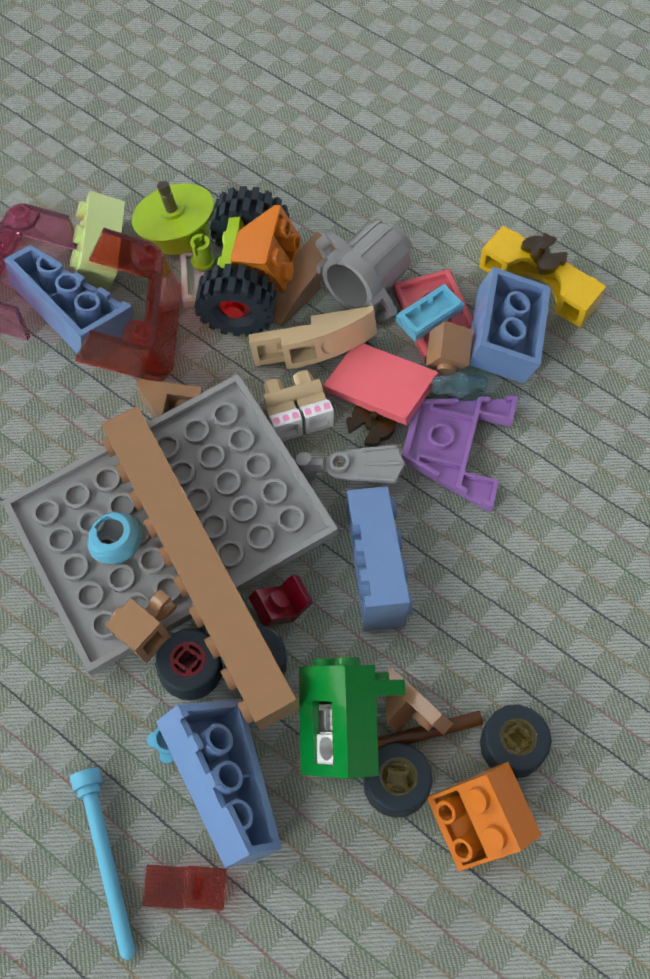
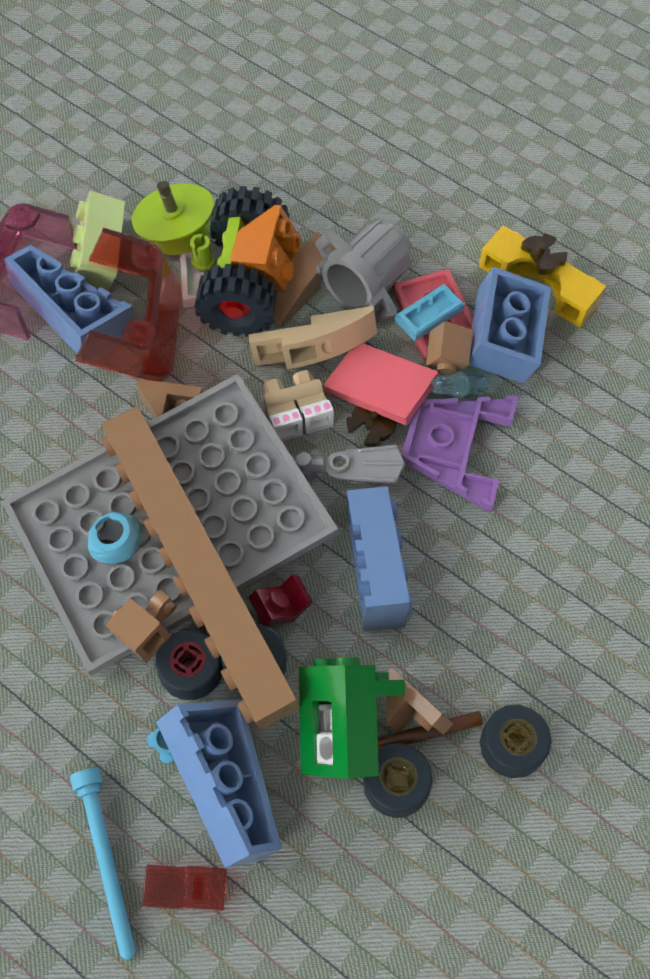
(484, 817): orange slope -> none

